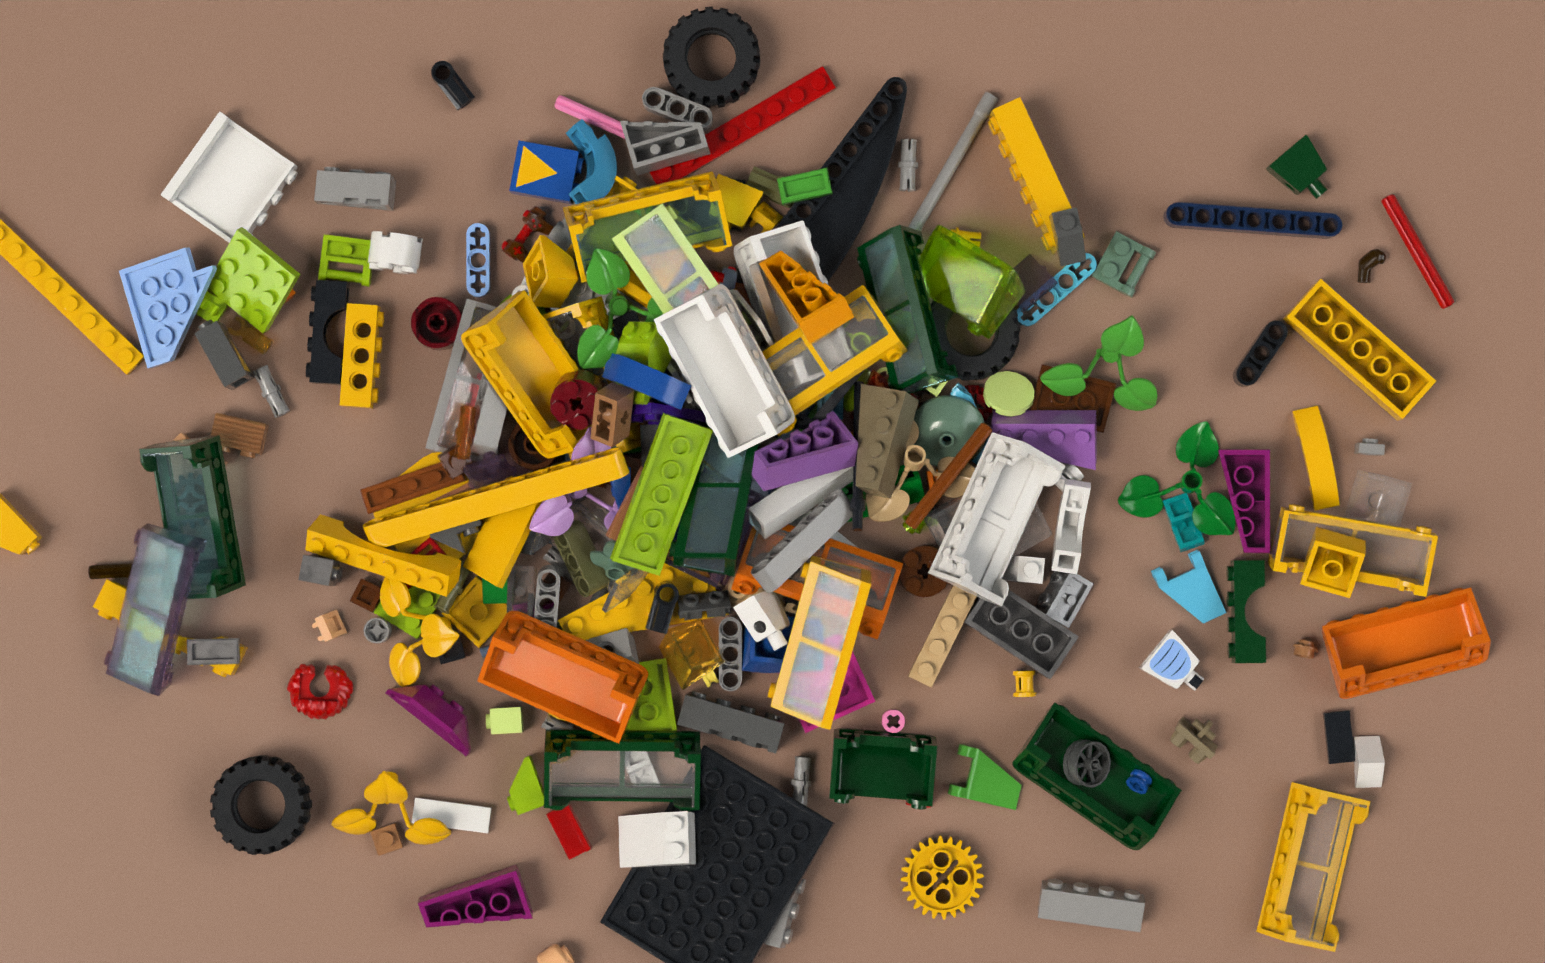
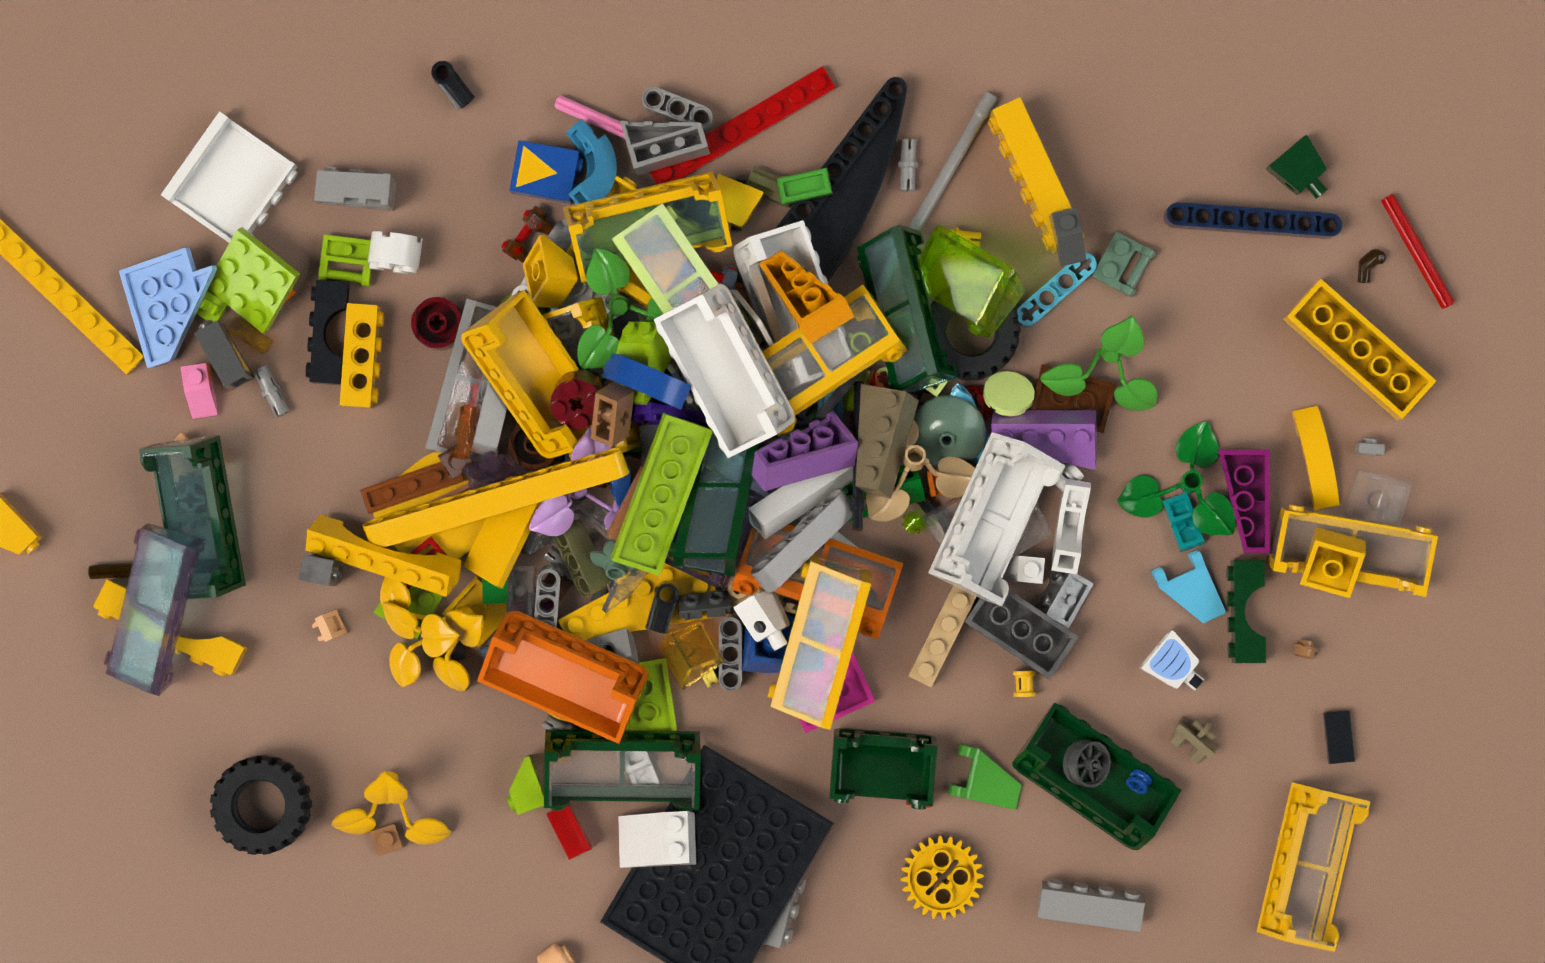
(199, 390): none -> bright pink slope
(213, 651): flat silver tile -> none
(240, 434): medium nougat brick -> none
(319, 707): red piece -> none
(366, 595): reddish brown plate -> none
(375, 633): light grey wheel -> none
(436, 713): magenta wedge -> none
(445, 603): olive pin -> none
(451, 536): dark grey slope -> none
(453, 814): white tile -> none
(461, 621): none -> yellow plant
(471, 241): light blue beam -> none
(479, 900): magenta wedge -> none
(505, 720): yellowish green brick -> none
(707, 23): black tyre -> none
(731, 722): dark grey wedge -> none
(766, 217): yellow tile -> none
(801, 779): light grey pin -> none
(901, 721): bright pink bush -> none
(912, 581): reddish brown brick -> none
(948, 475): dark orange axle -> none
(1034, 280): piece -> none
(1269, 345): black beam -> none
(1368, 761): white slope -> none
(1406, 643): orange windscreen -> none

